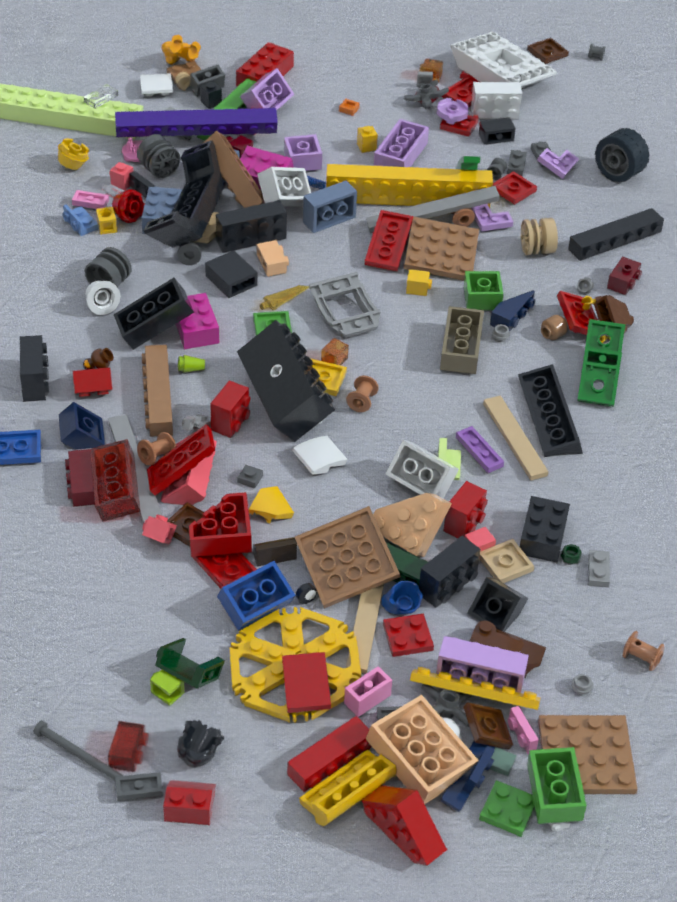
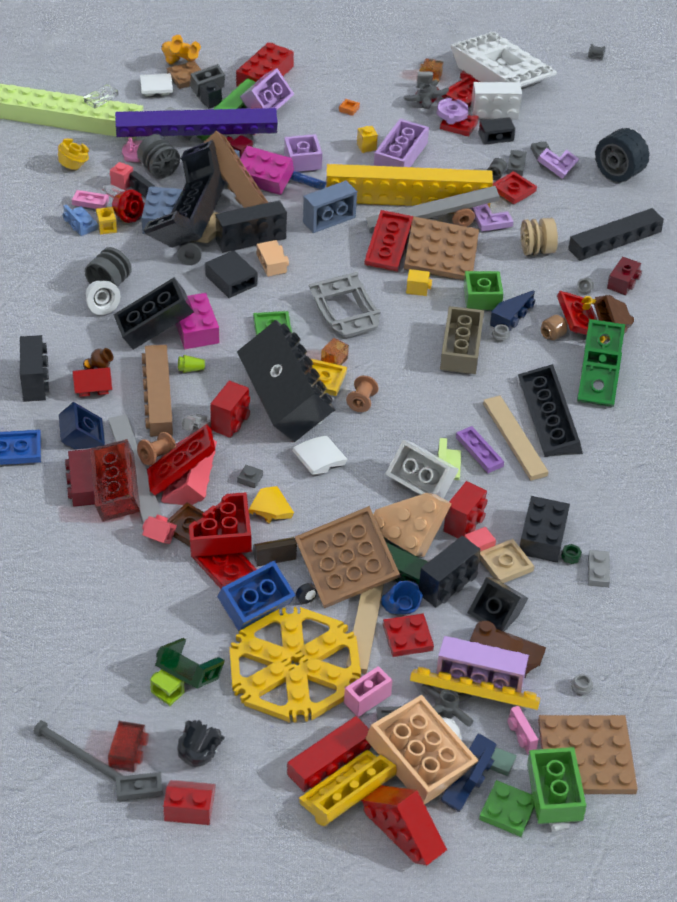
(183, 80): tan tile -> none
(277, 299): clear yellow bar -> none
(284, 184): white brick -> none
(306, 682): red tile -> none
(468, 163): green slope -> none
(488, 725): reddish brown tile -> none
(547, 50): reddish brown tile -> none
(643, 650): nougat hose -> none

